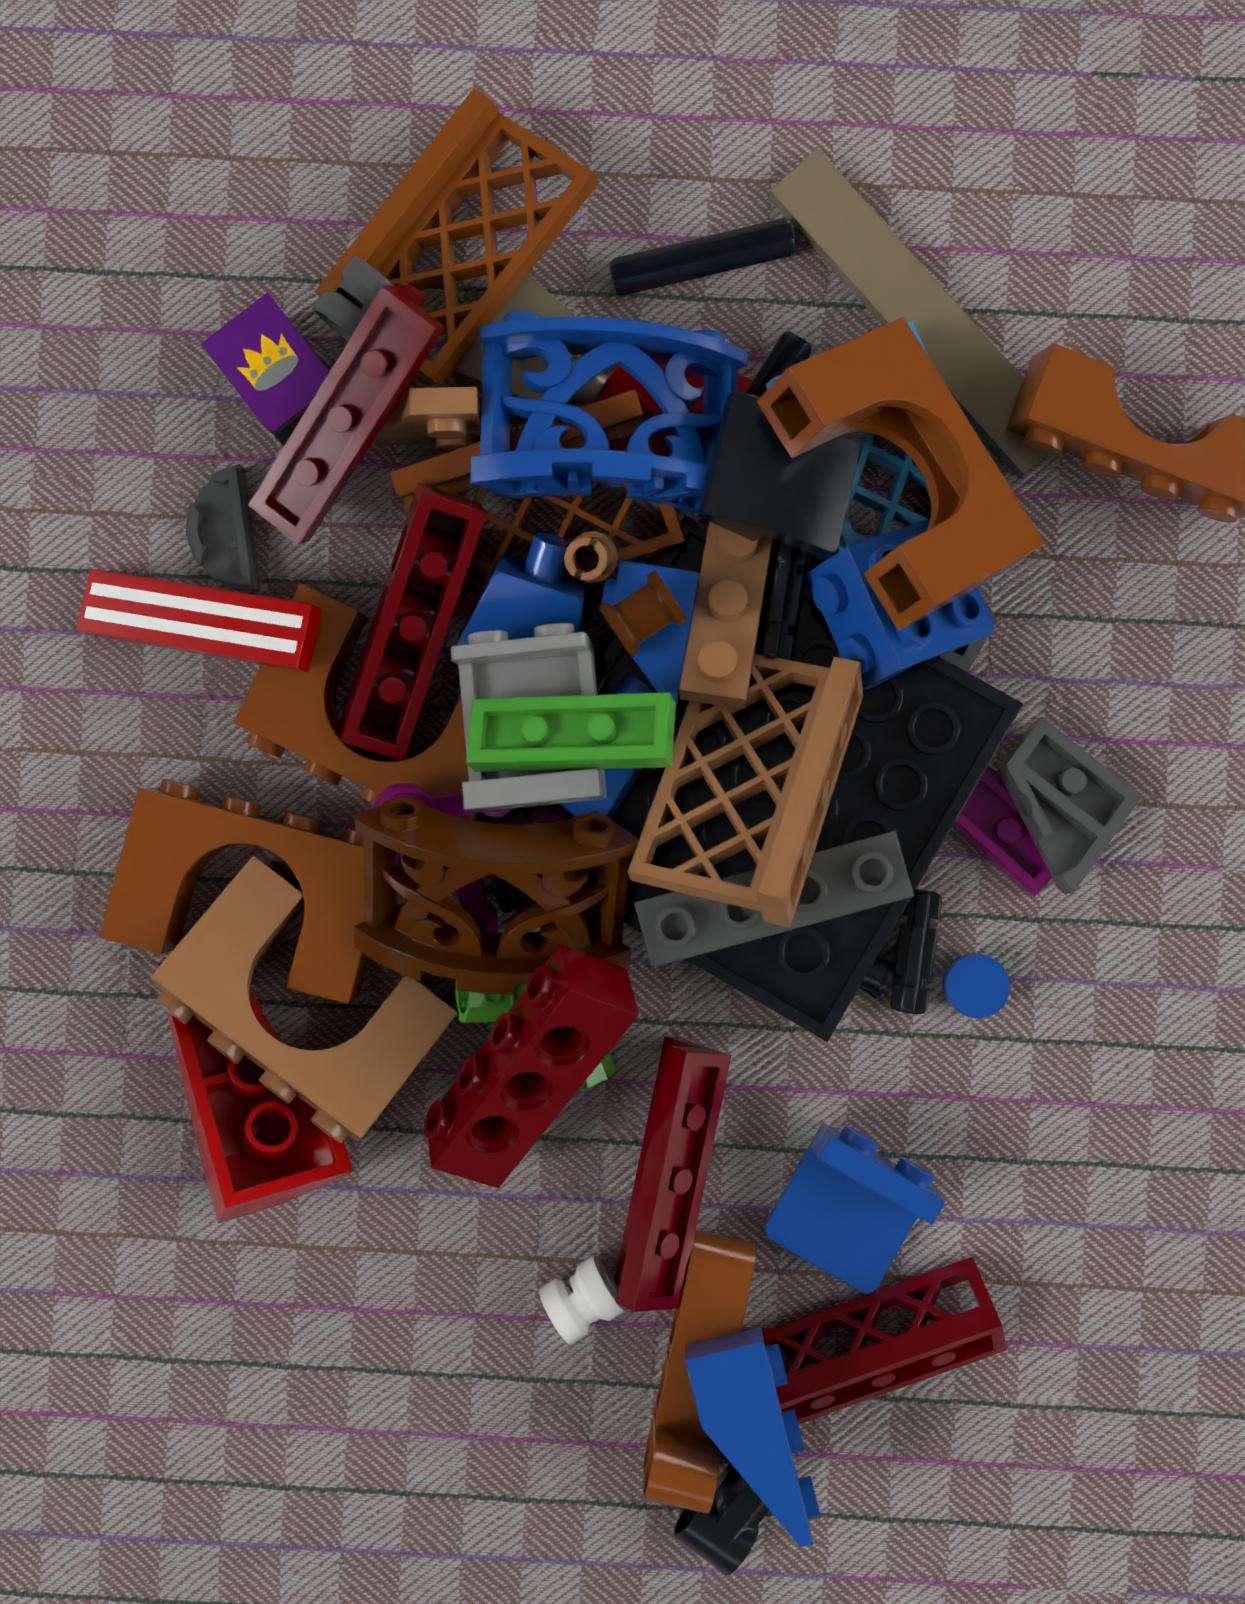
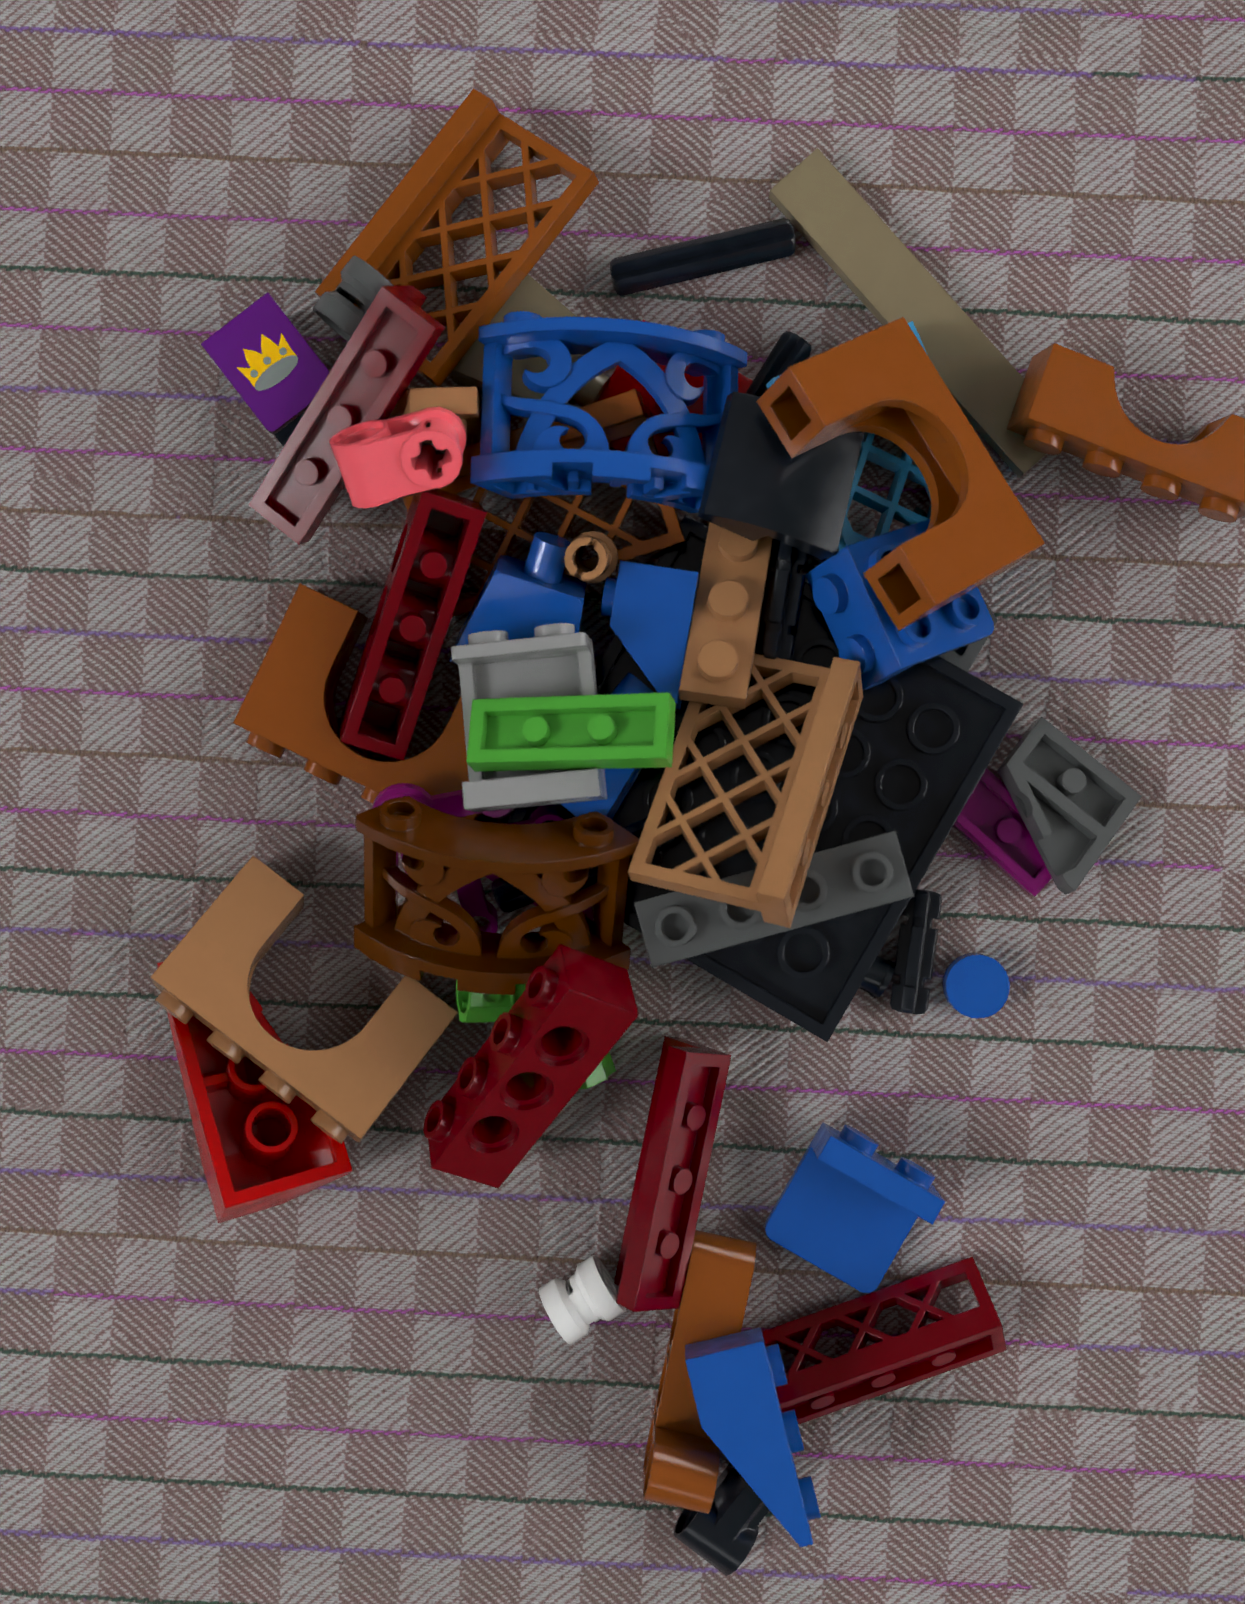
(178, 835): dark orange arch -> none
(200, 620): red tile -> none
(222, 530): dark grey tile -> none
(387, 456): none -> coral piece
(643, 613): reddish brown bush -> none

